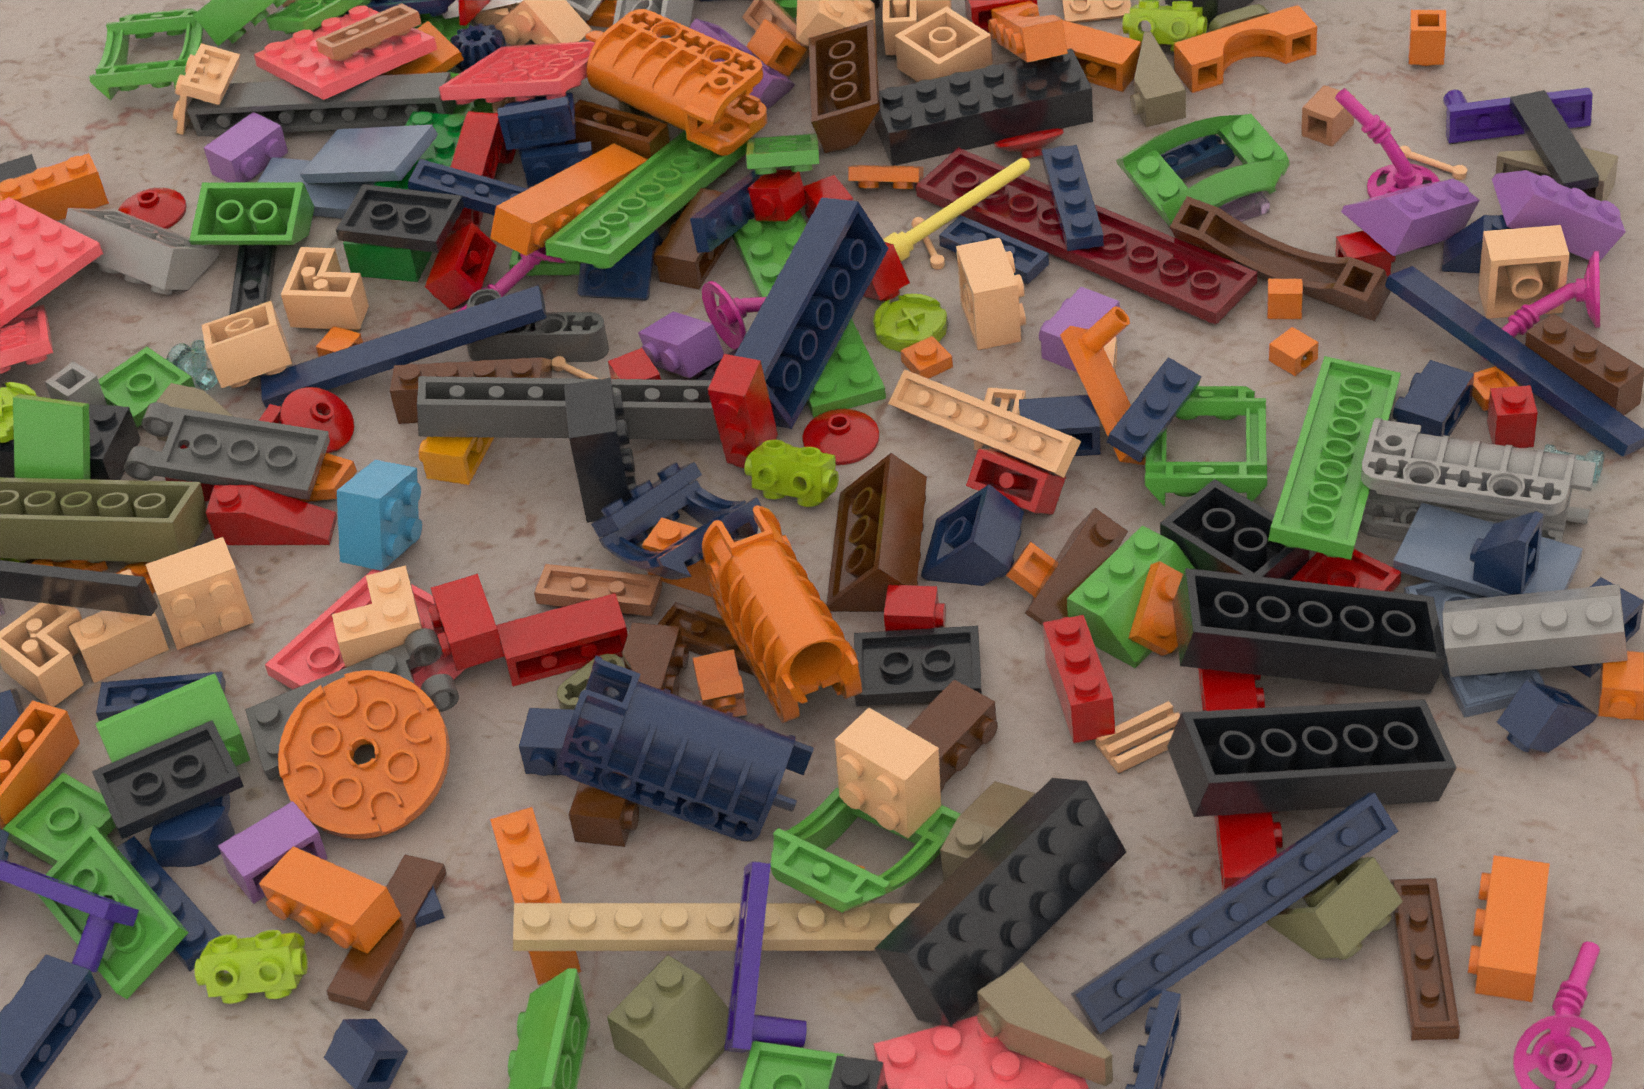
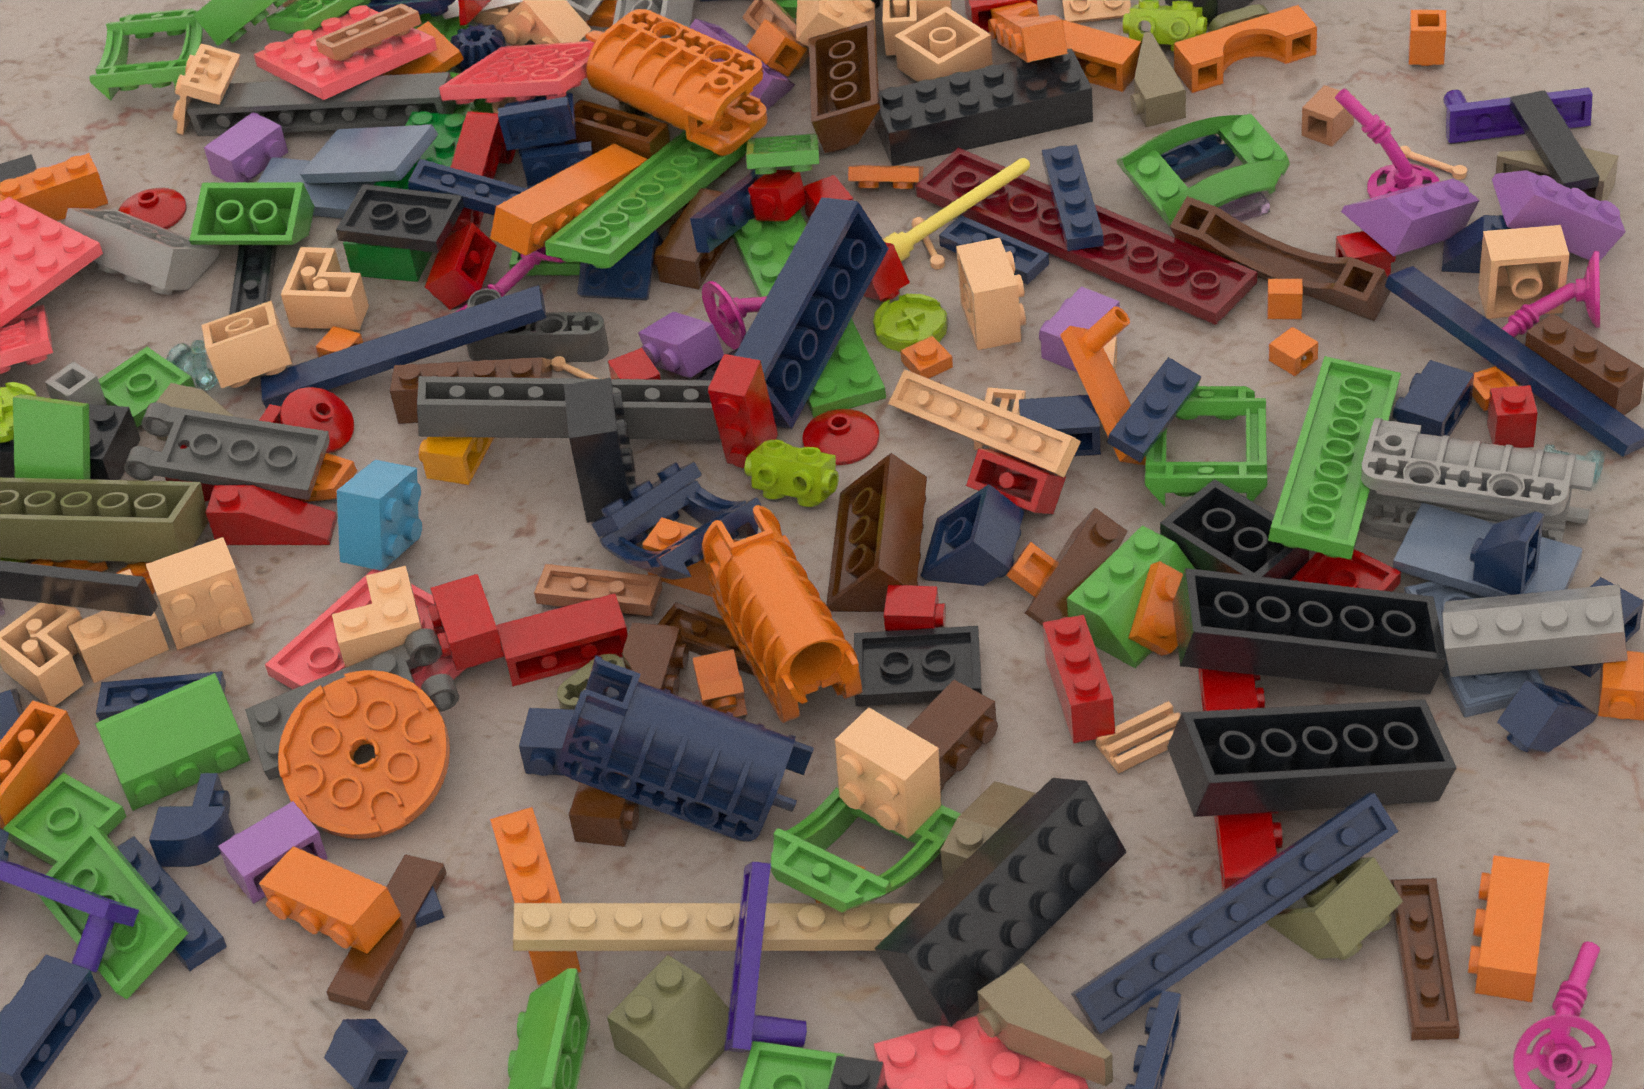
(167, 779): black plate -> none
(256, 964): lime brick -> none
(1030, 144): red dish -> none

